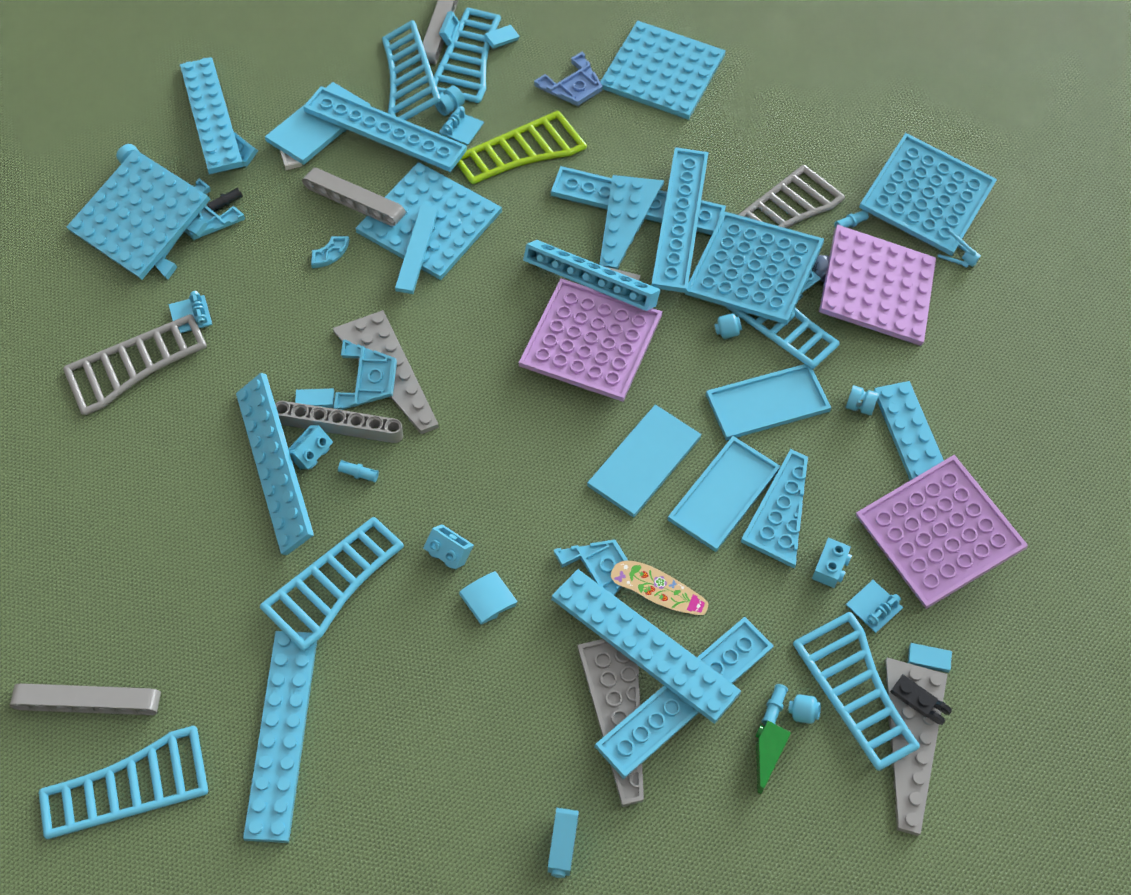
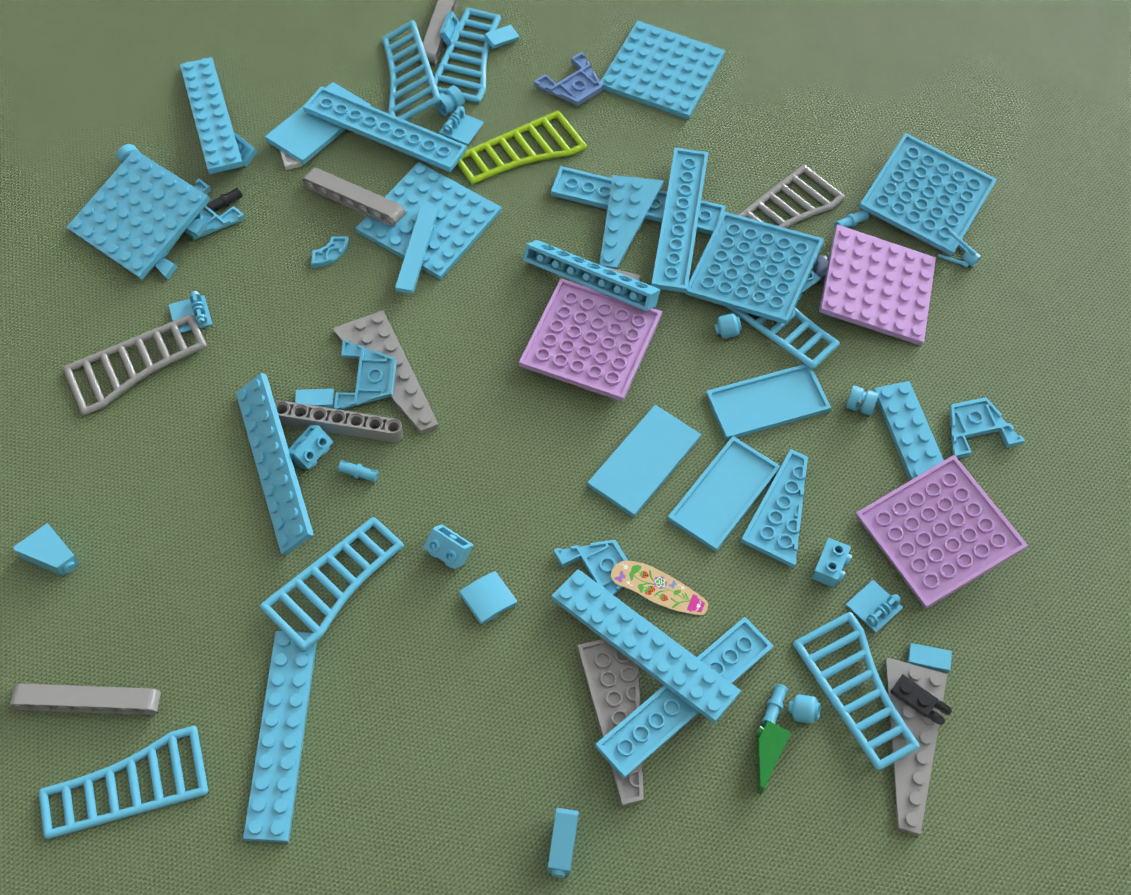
(47, 551): none -> medium azure slope
(976, 419): none -> medium azure wing

